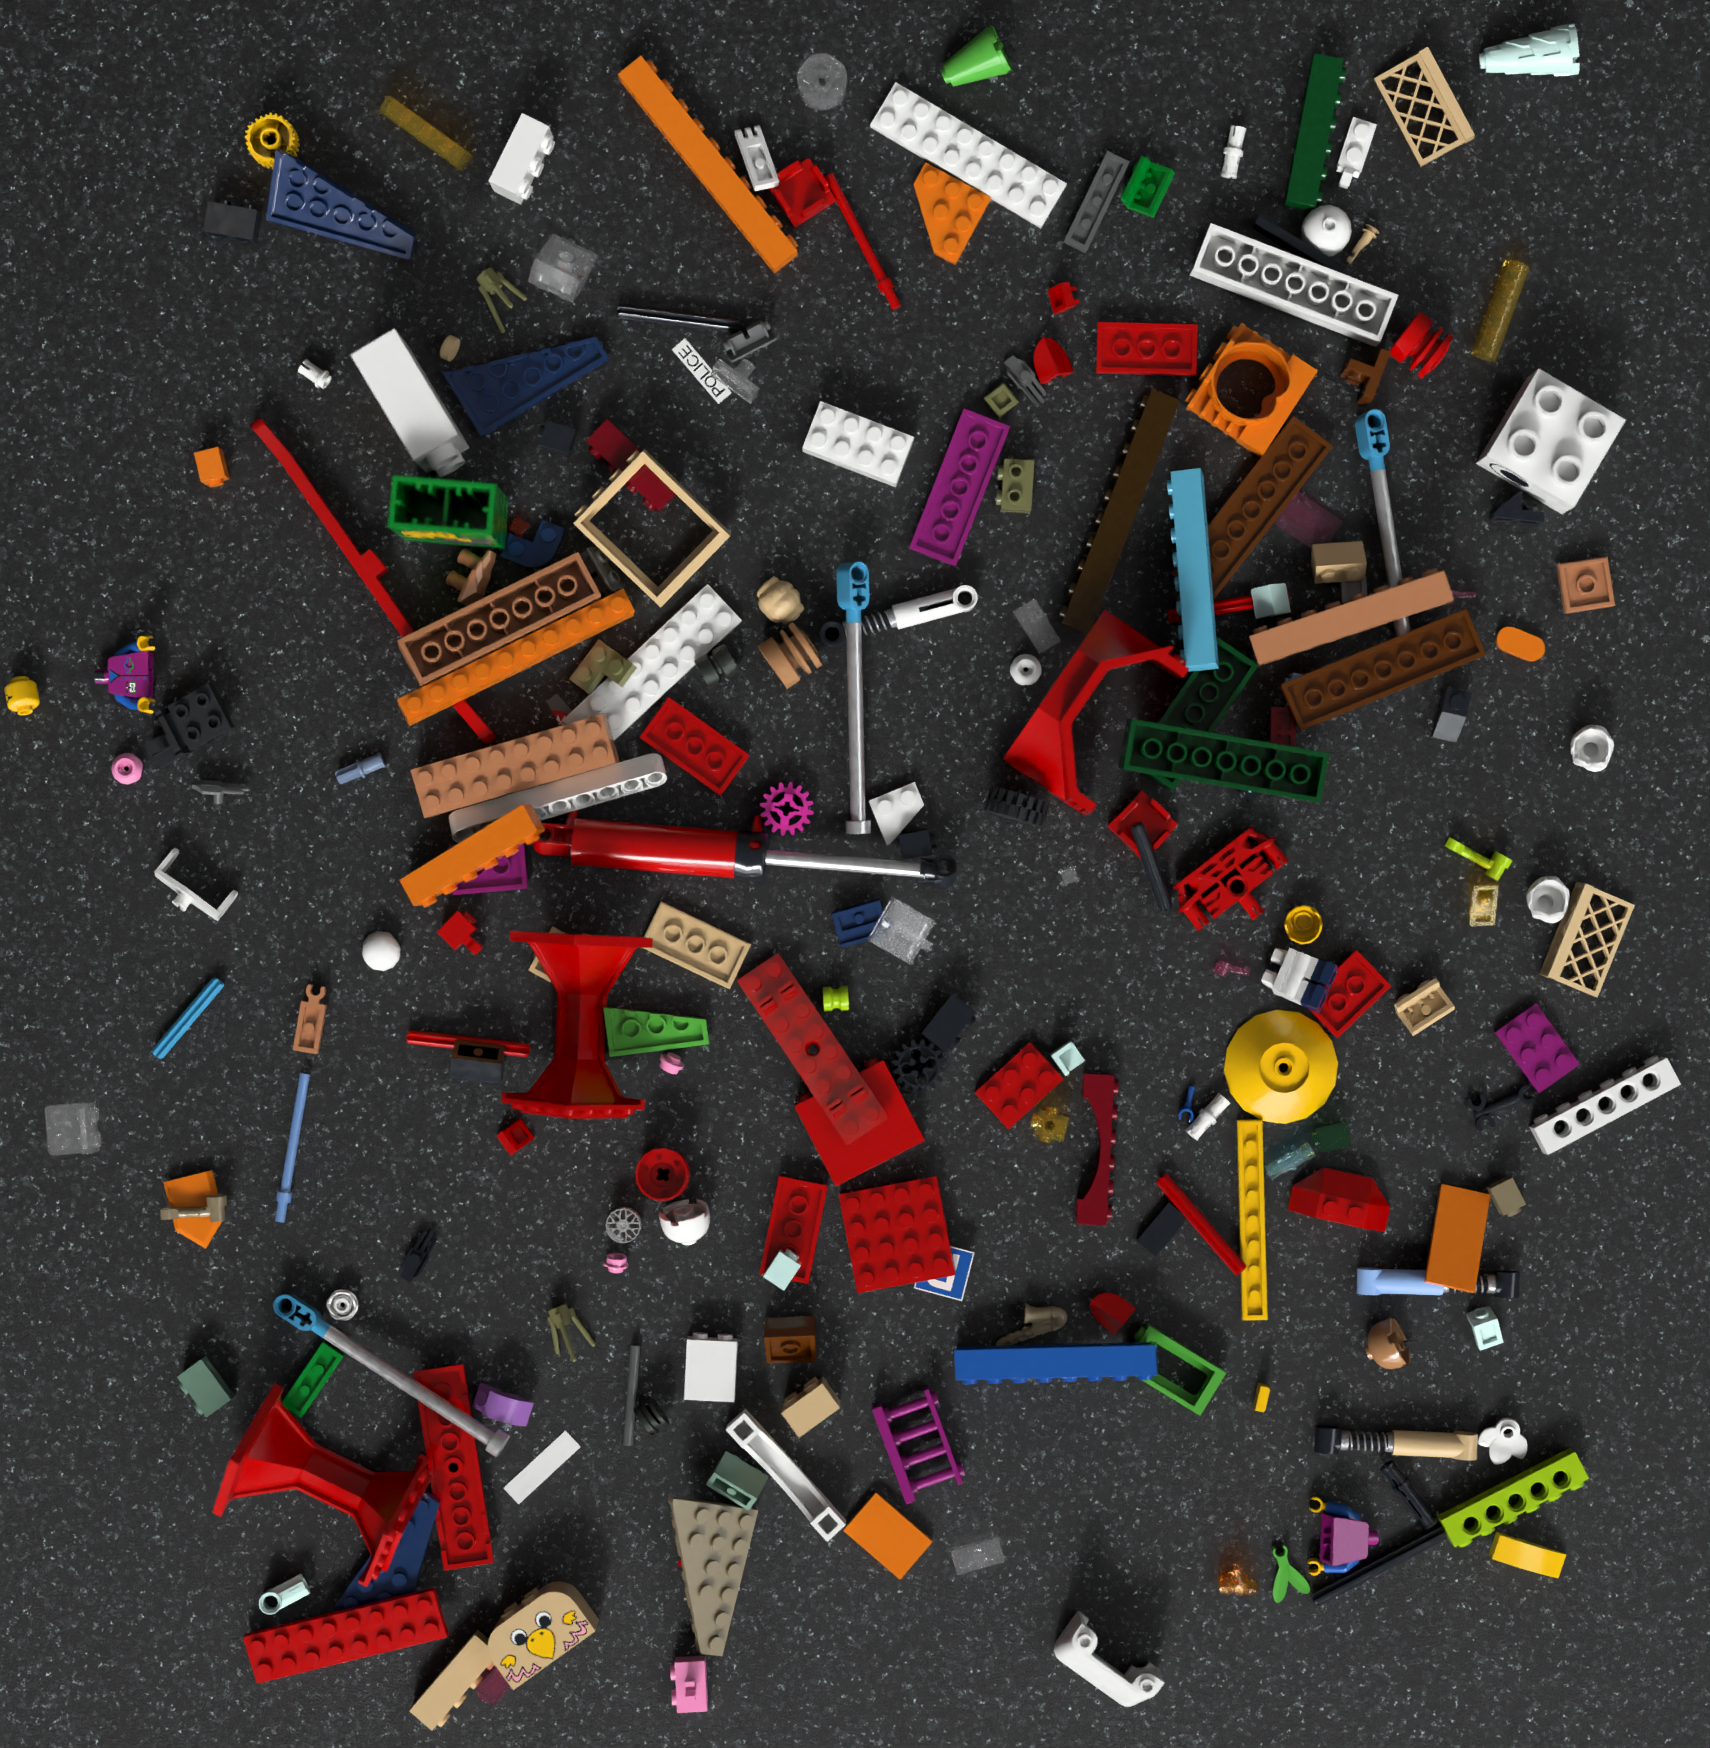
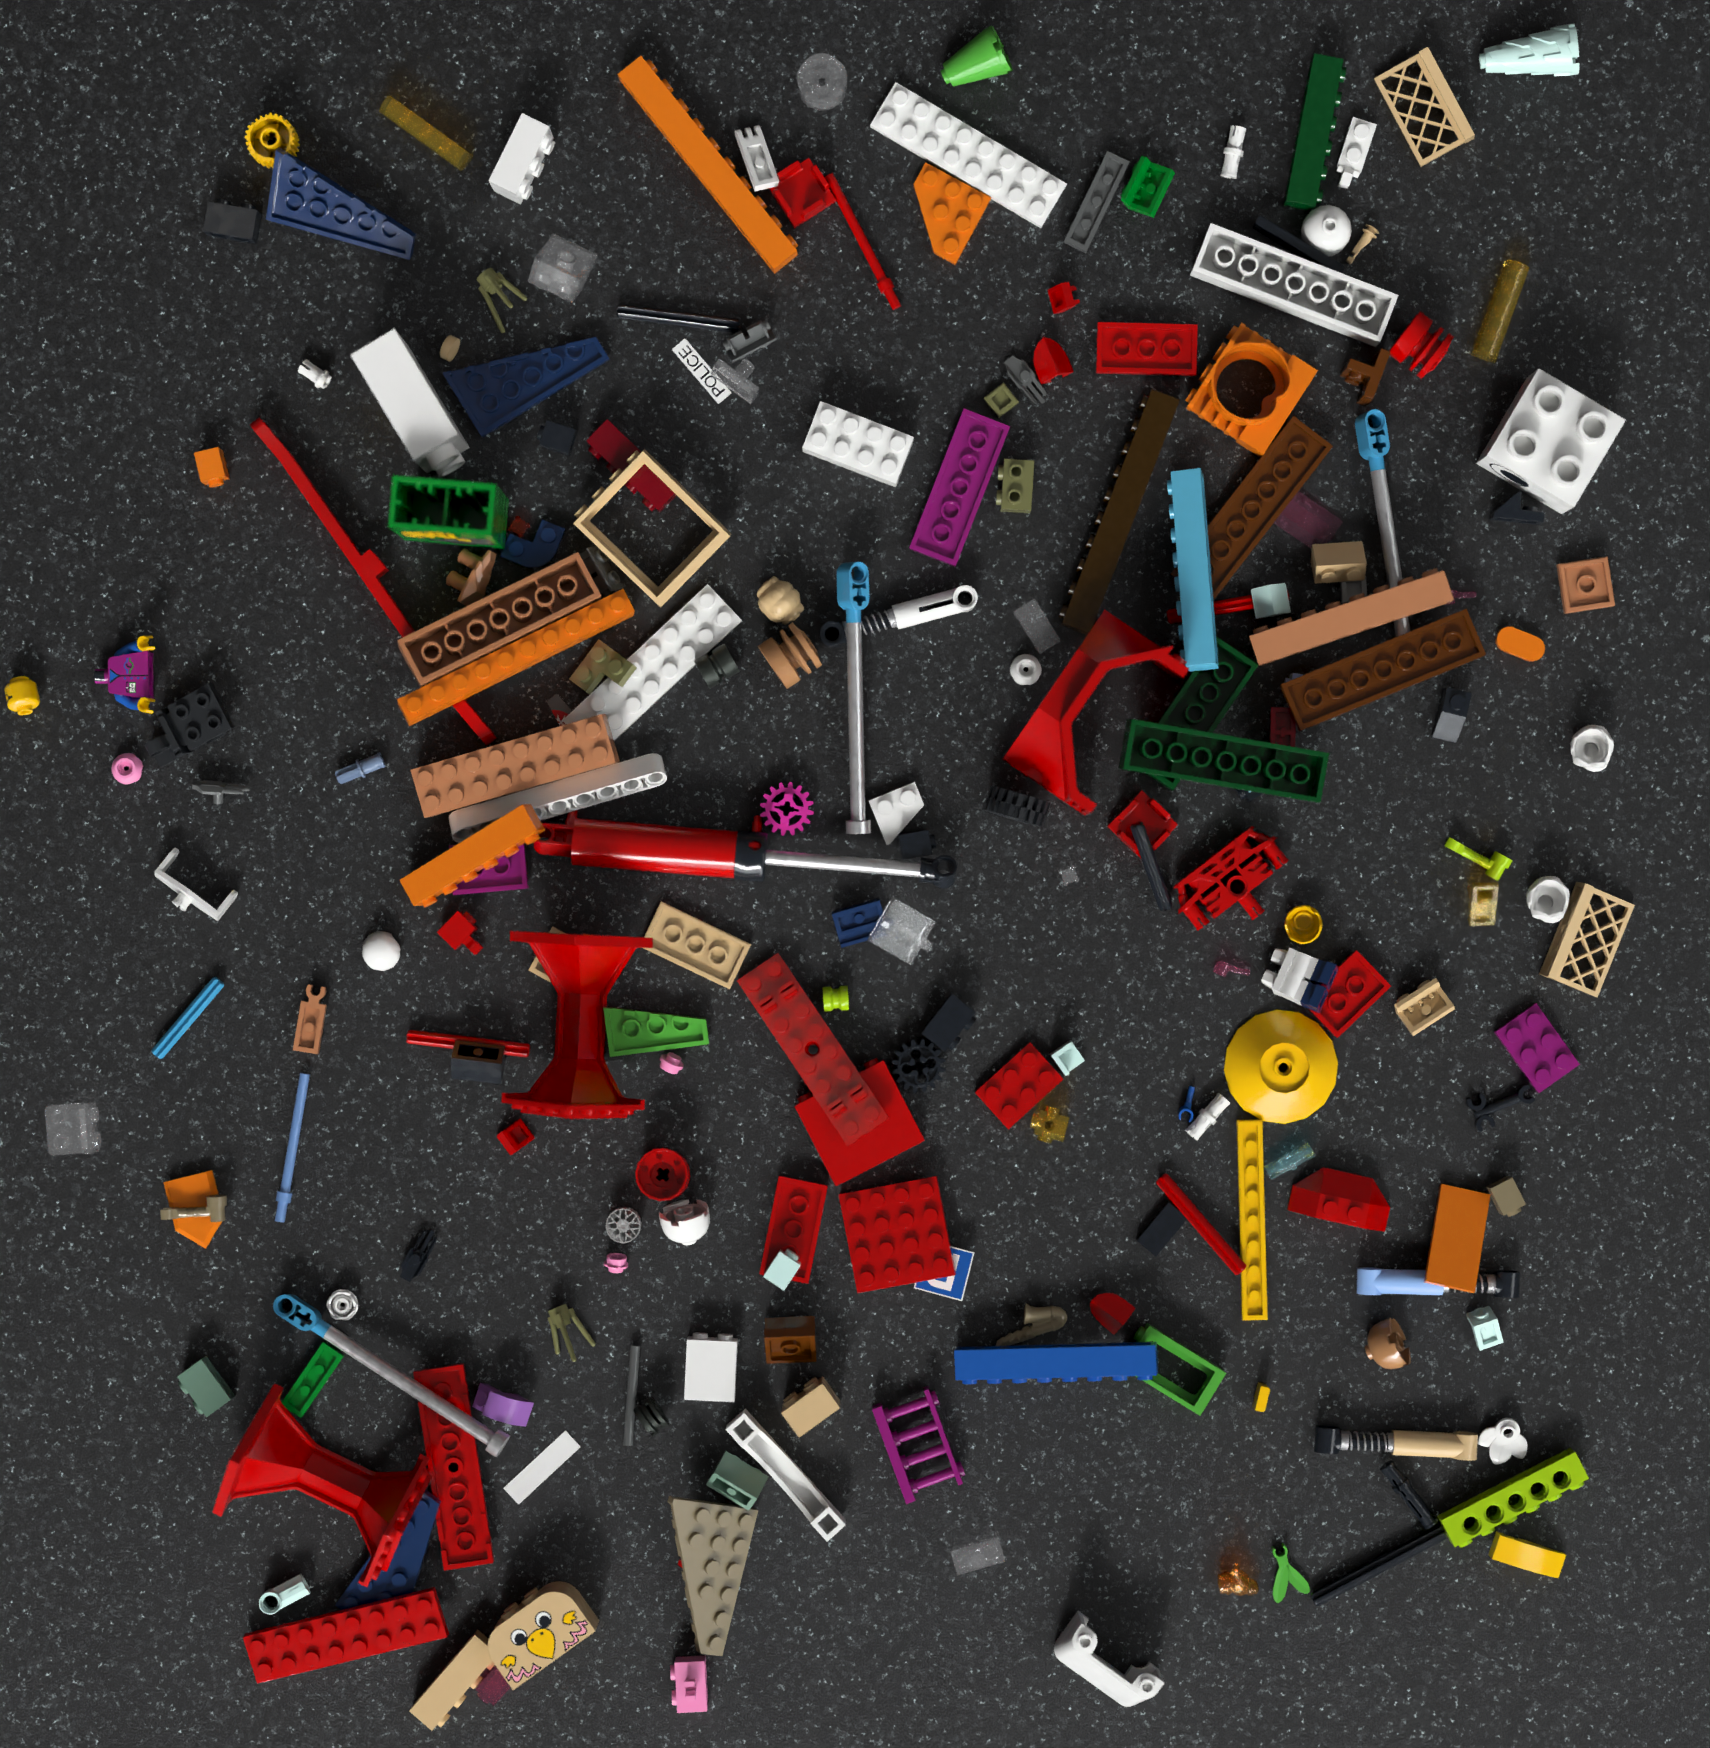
(694, 746): red plate -> none
(887, 1535): orange tile -> none
(1093, 1205): dark red arch -> none
(1331, 1136): clear green brick -> none
(1342, 1538): magenta torso -> none
(1663, 1081): white brick -> none

